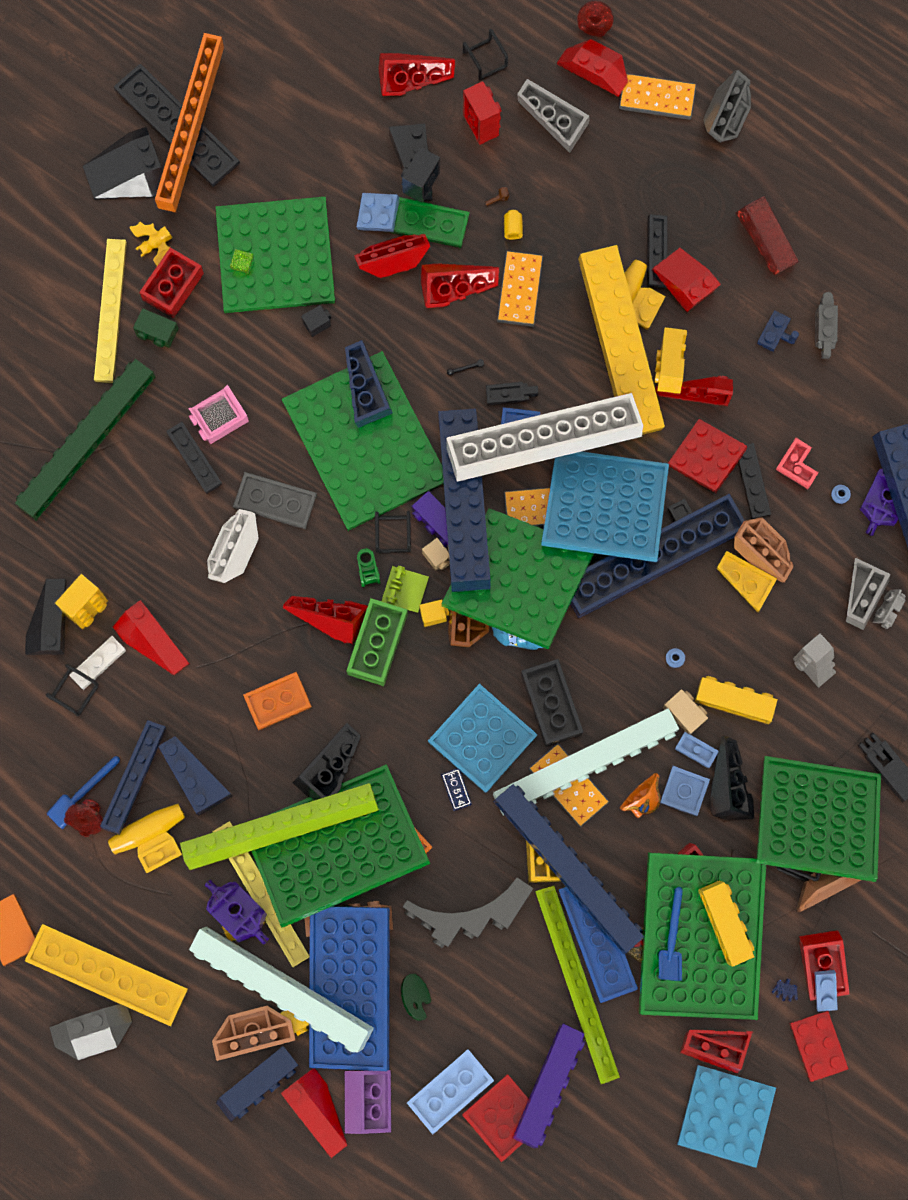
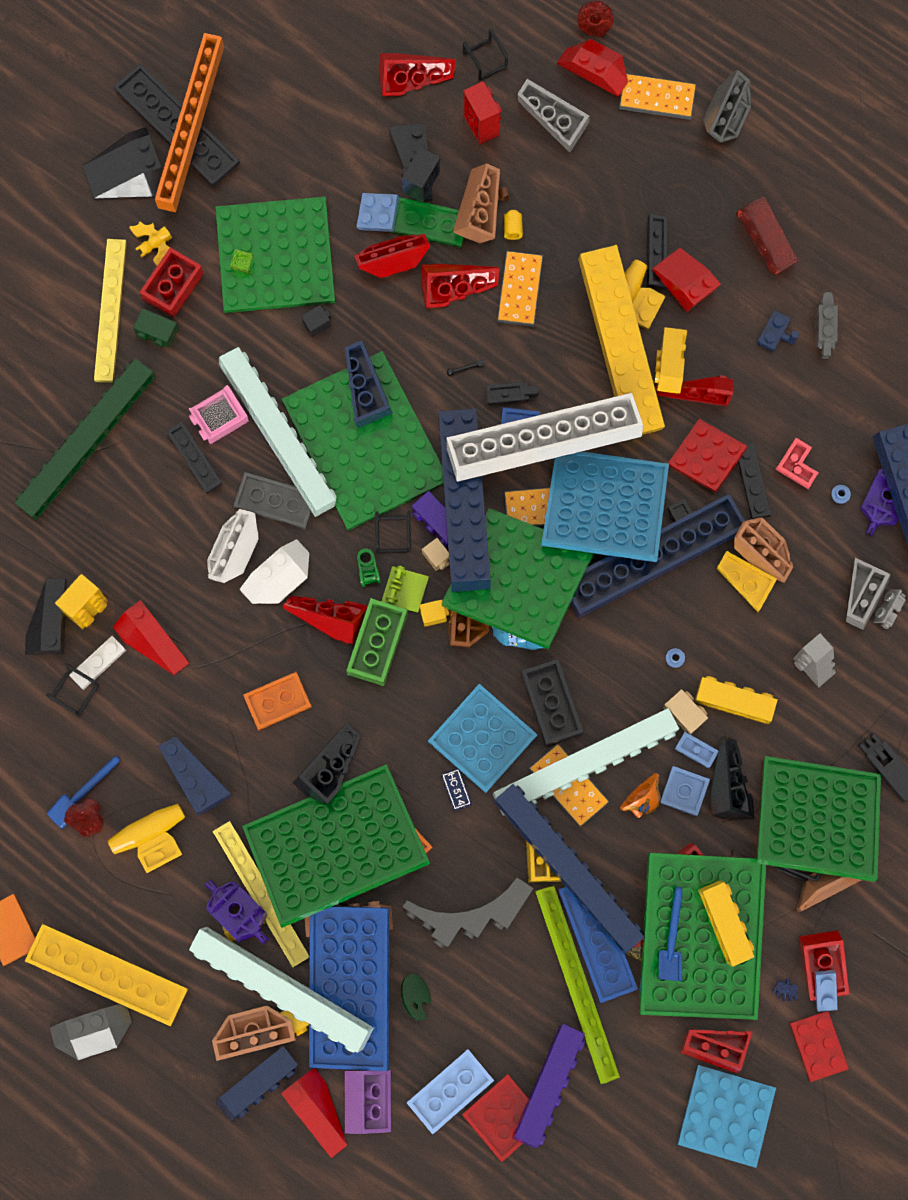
(133, 777): dark blue plate -> none
(277, 432): none -> light aqua brick
(278, 575): none -> white wedge
(279, 826): lime brick -> none
(479, 205): none -> nougat wedge

